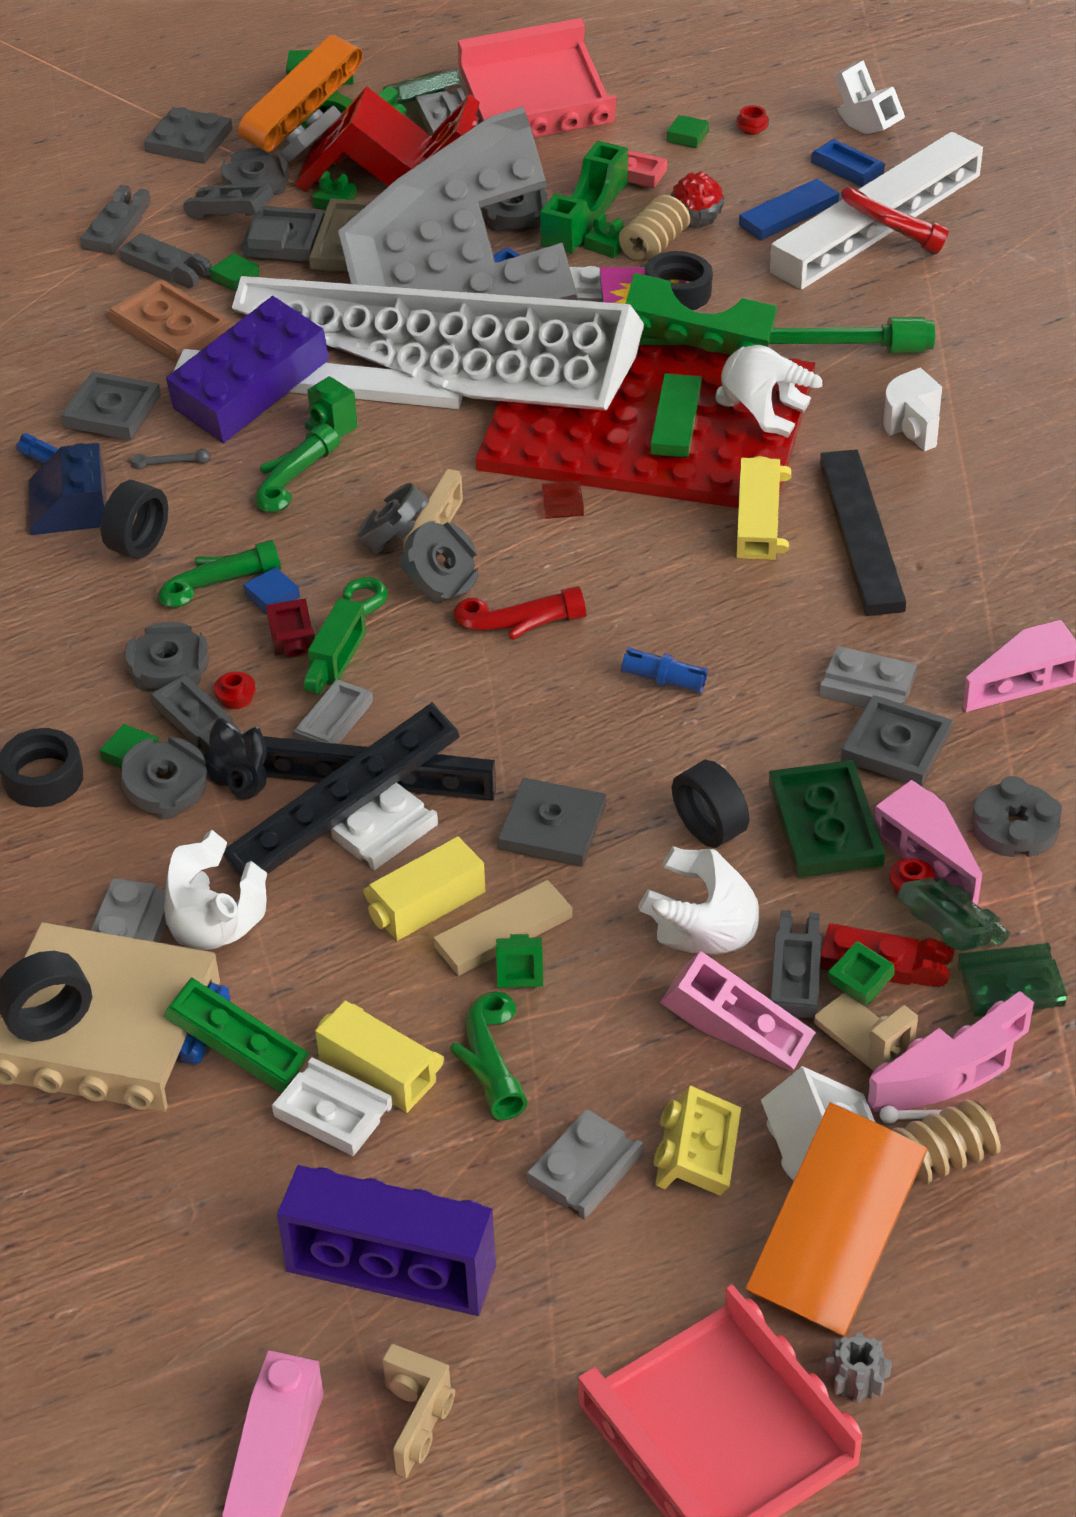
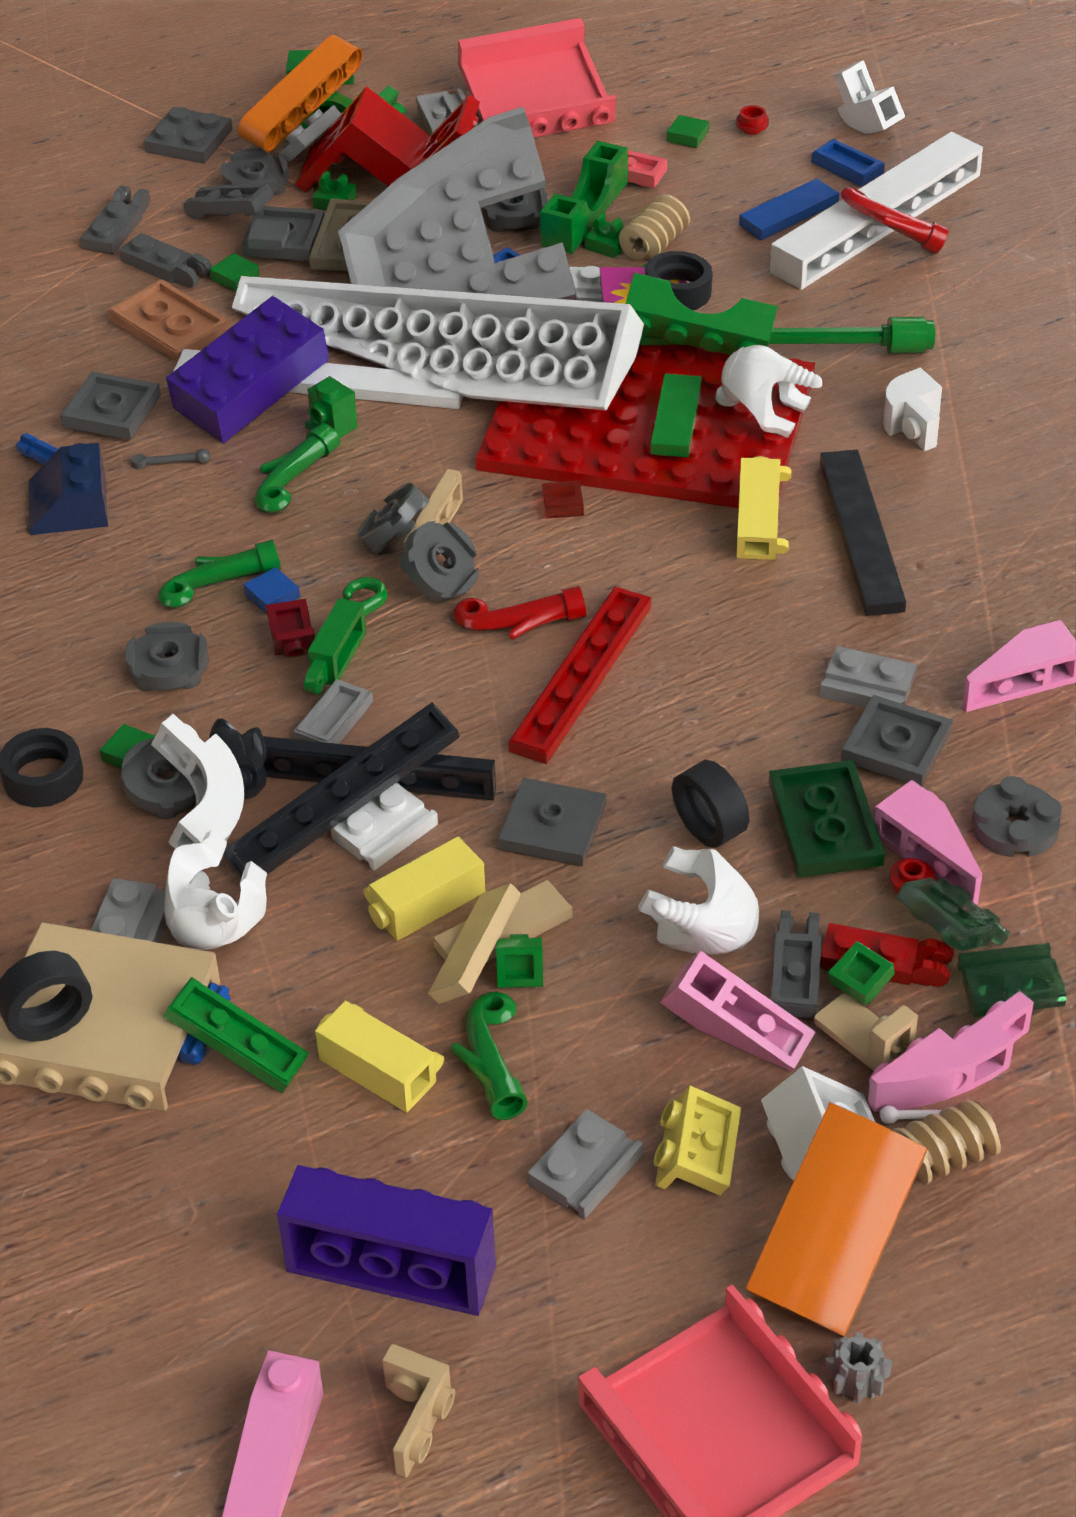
(119, 513): black tyre -> none
(189, 710): dark grey hinge -> none
(211, 773): none -> white arch
(235, 690): red plate -> none
(332, 1106): white plate -> none
(426, 83): clear green plate -> none
(474, 944): none -> tan tile
(579, 675): none -> red tile
(664, 670): blue pin -> none
(701, 197): red piece -> none

